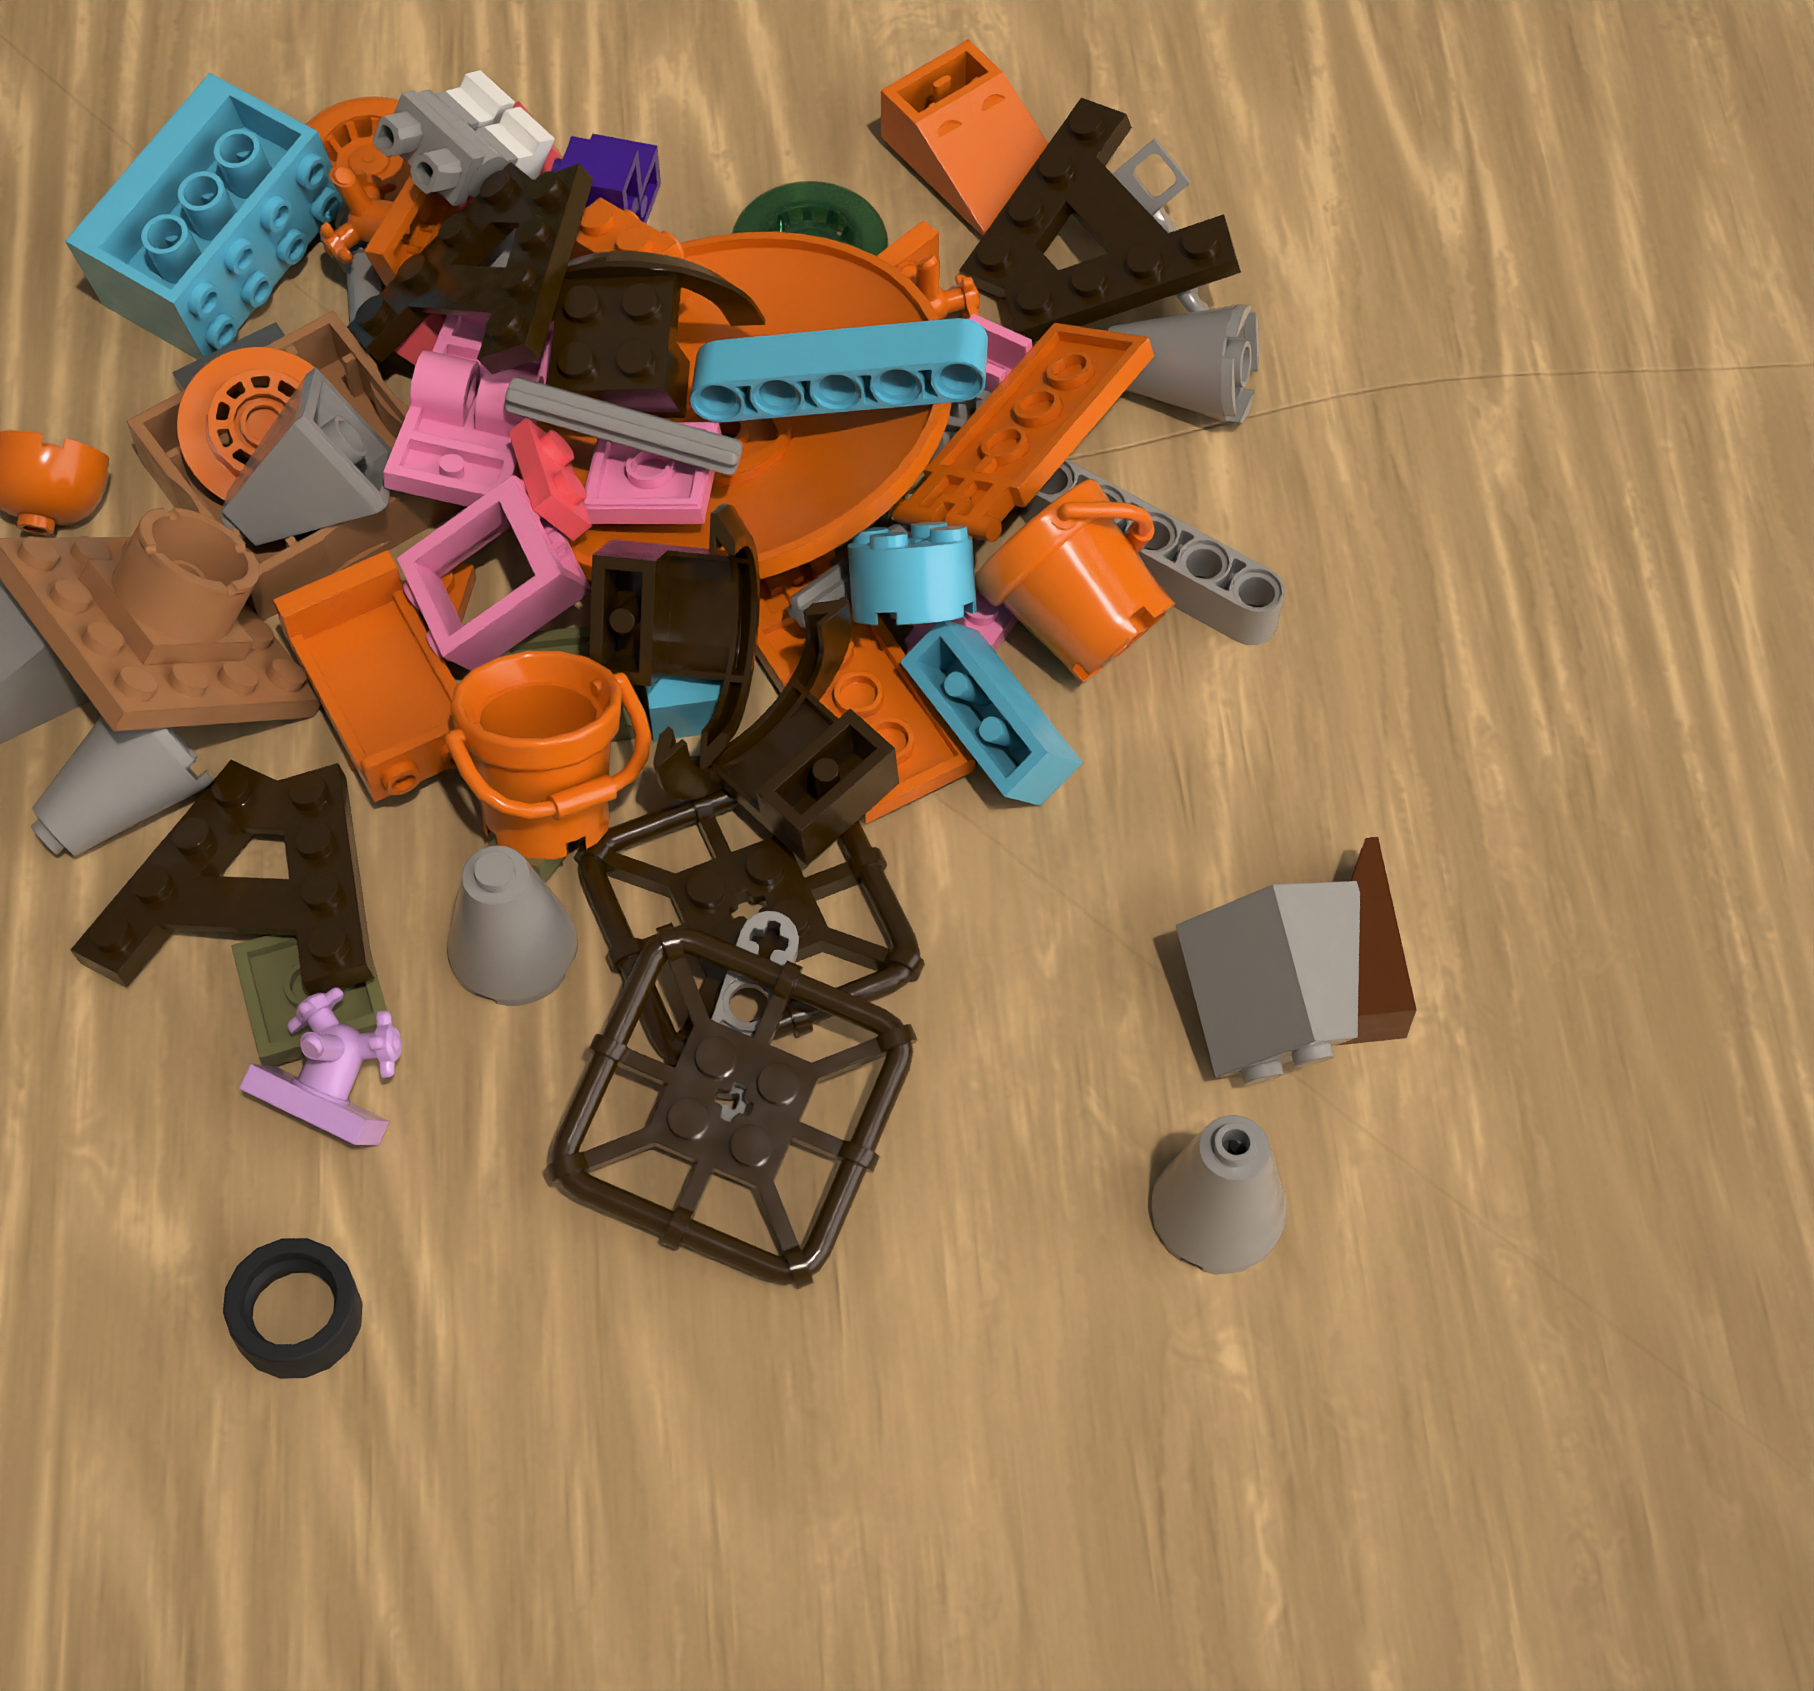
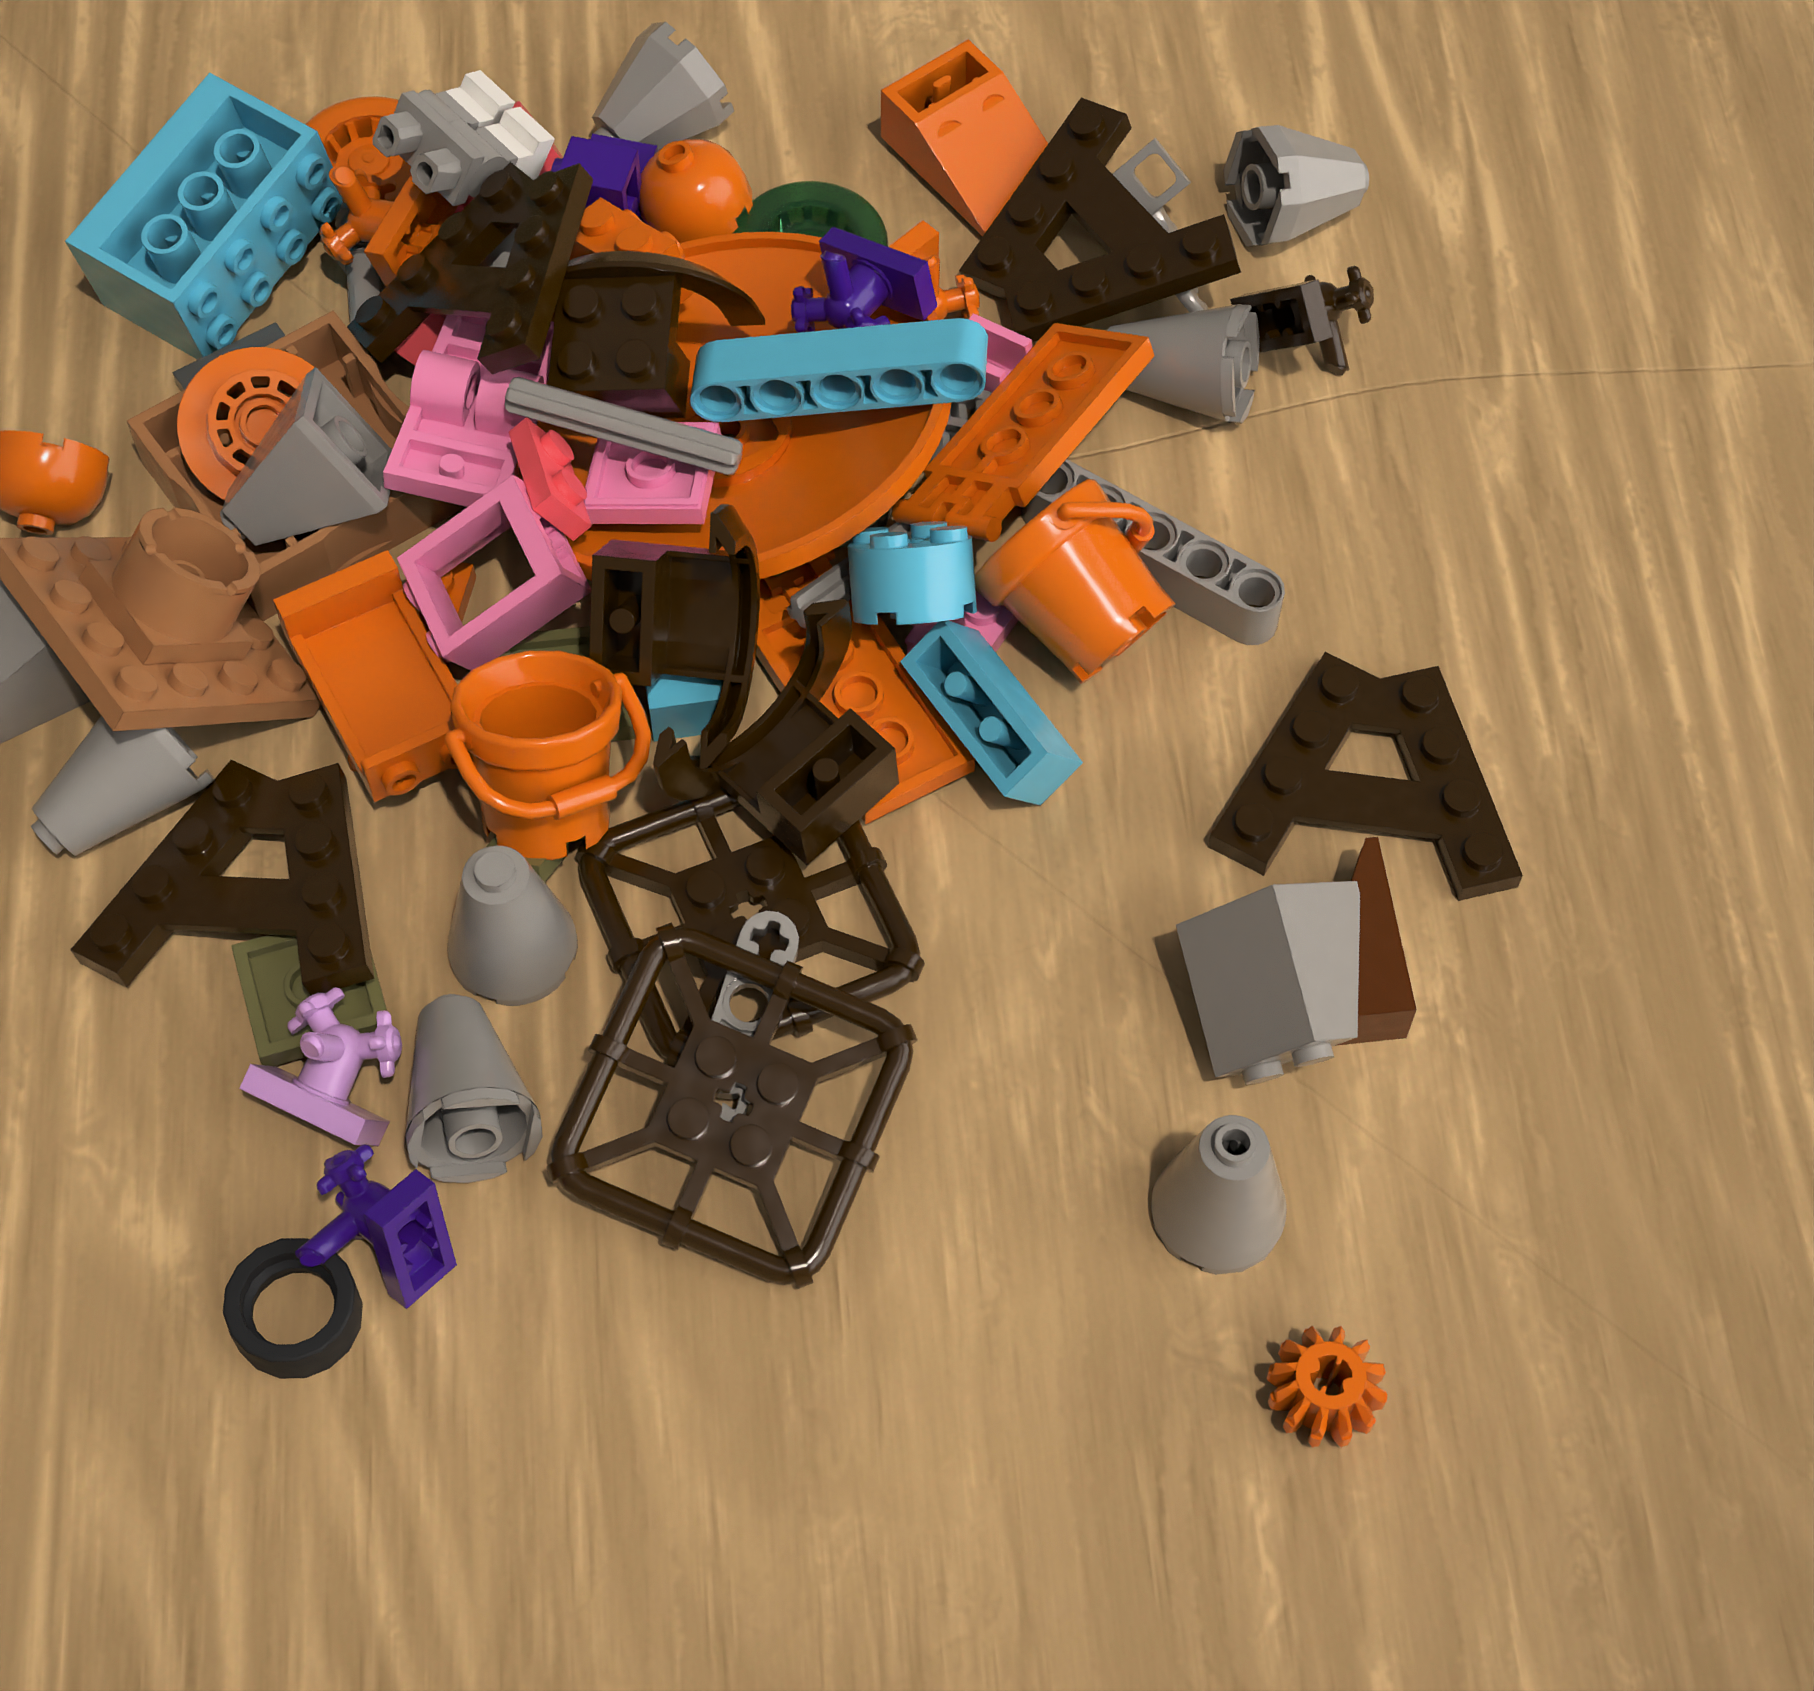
(400, 1224): none -> dark purple piece
(466, 1096): none -> light grey cone
(662, 92): none -> light grey cone
(693, 190): none -> orange cylinder
(859, 281): none -> dark purple piece
(1289, 183): none -> light grey cone
(1309, 315): none -> dark brown piece
(1340, 1365): none -> orange gear
(1440, 802): none -> dark brown plate

